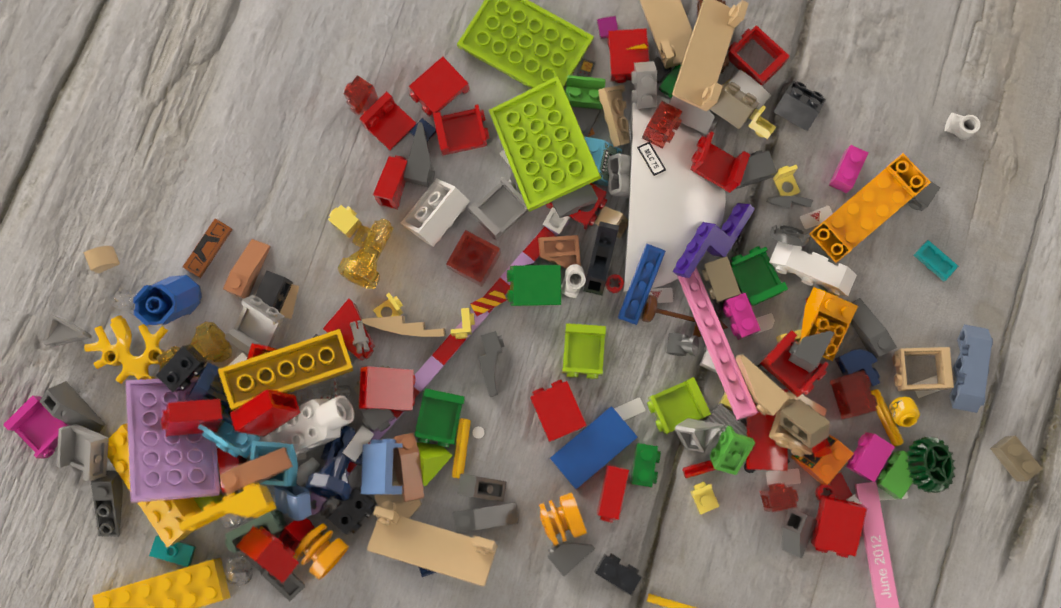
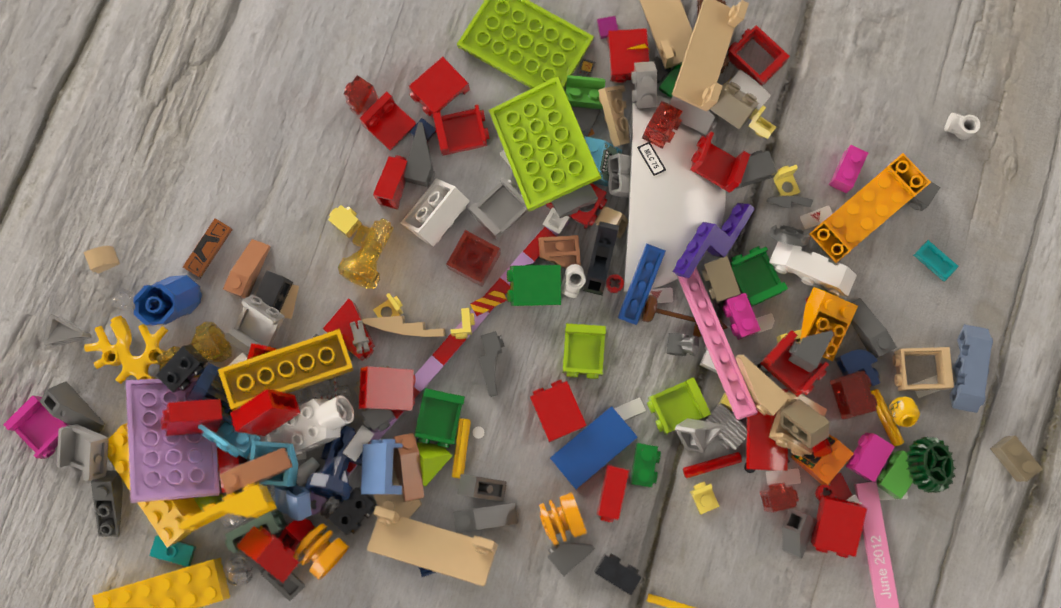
(731, 451): bright green bracket -> none
(800, 105): black slope -> none

